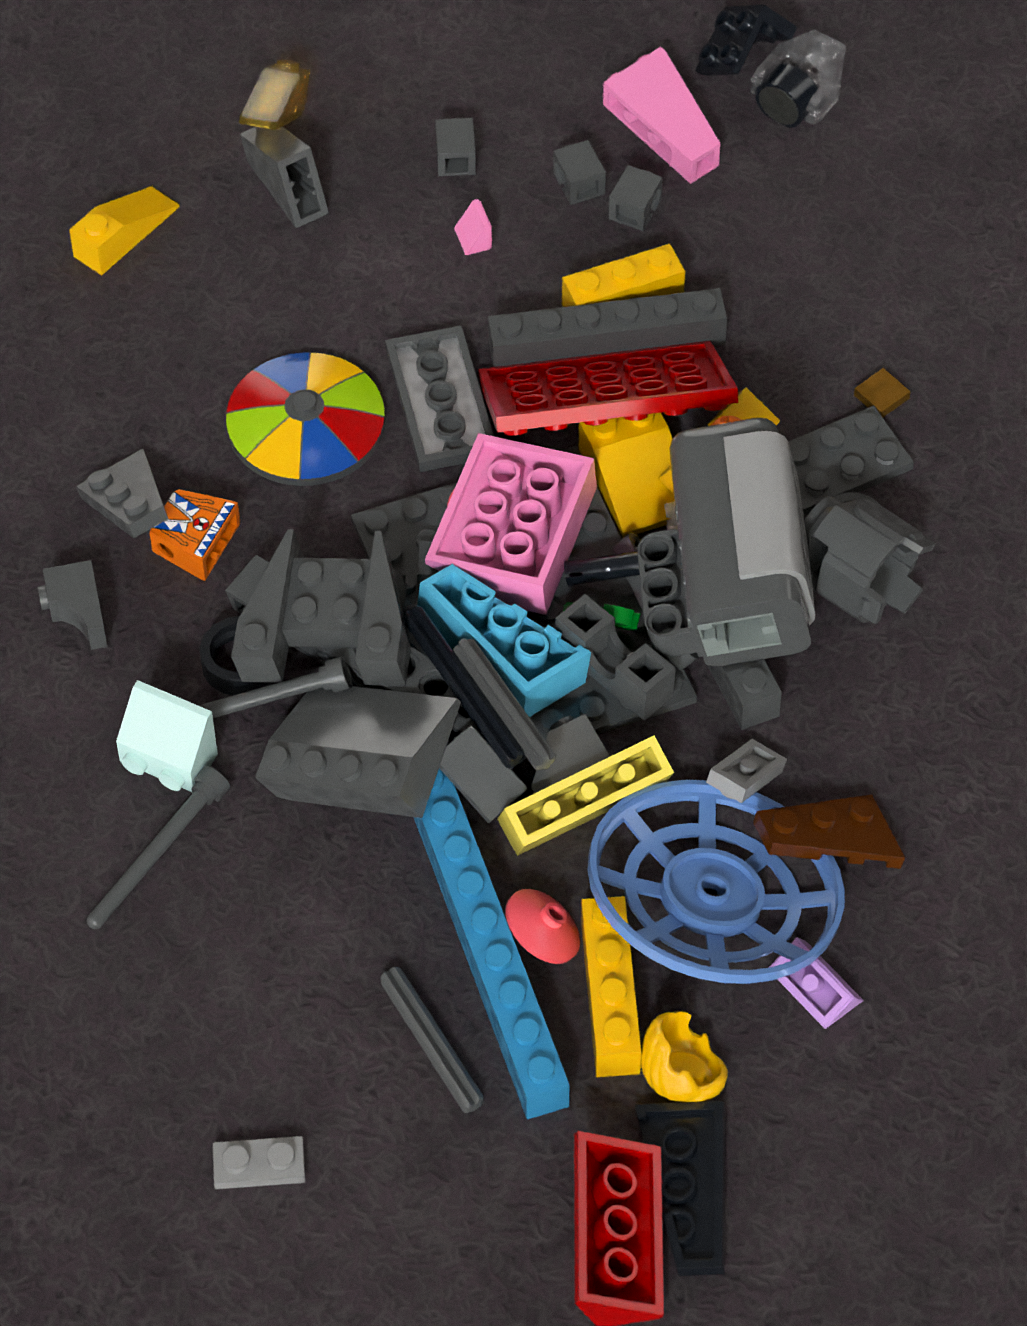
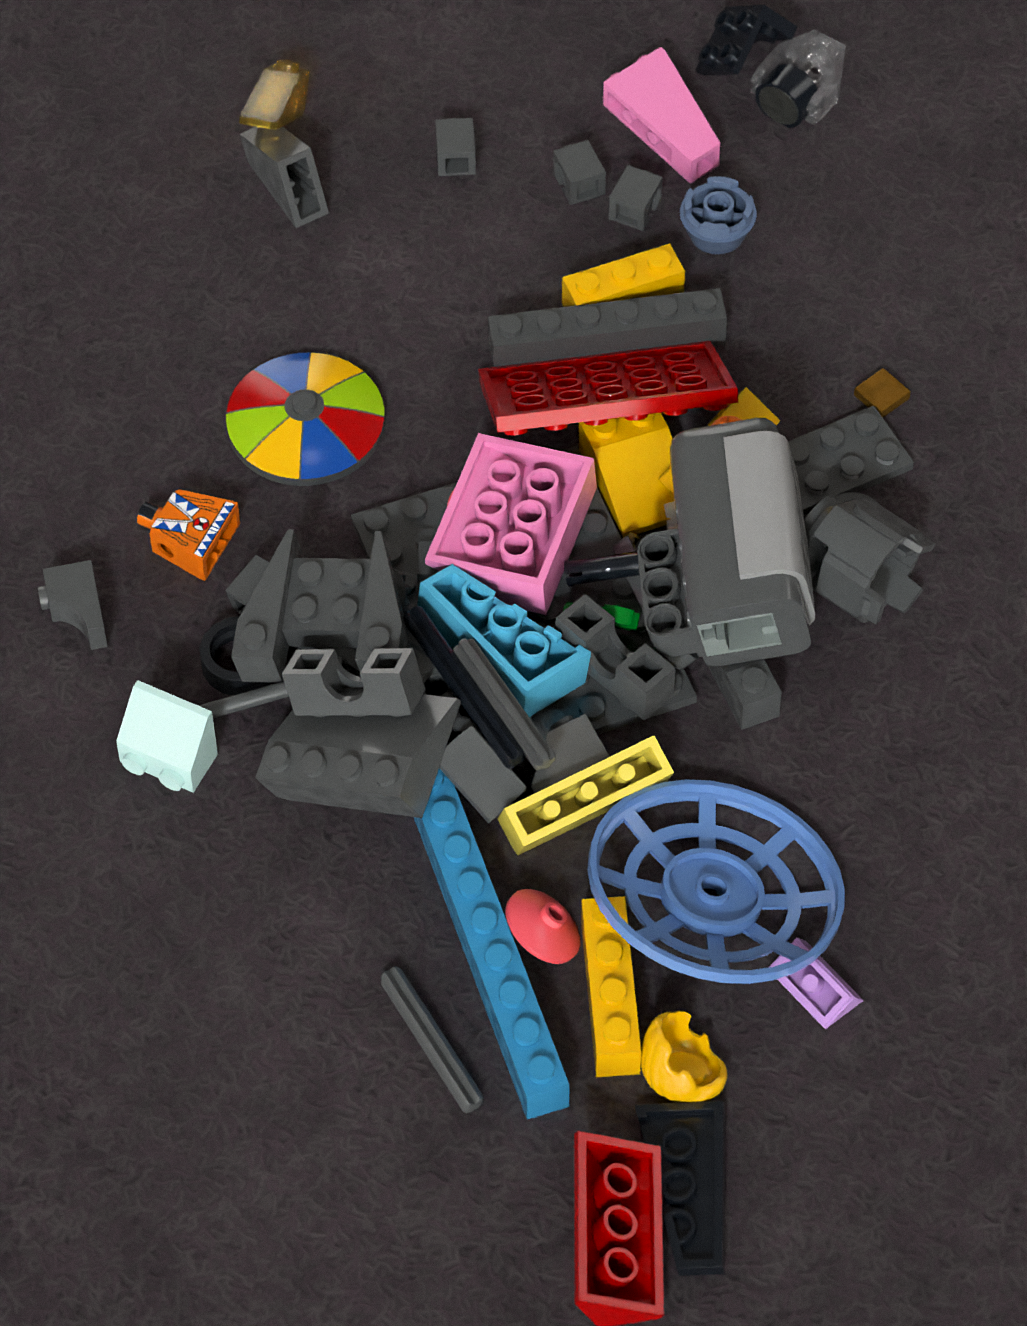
(118, 226): yellow slope -> none
(126, 494): dark grey wing -> none
(208, 786): dark grey piece -> none
(258, 1162): light grey plate -> none
(322, 687): none -> dark grey arch
(438, 395): dark grey piece -> none
(474, 229): bright pink slope -> none
(718, 215): none -> sand blue cone
(746, 771): light grey plate -> none
(833, 827): reddish brown wing -> none

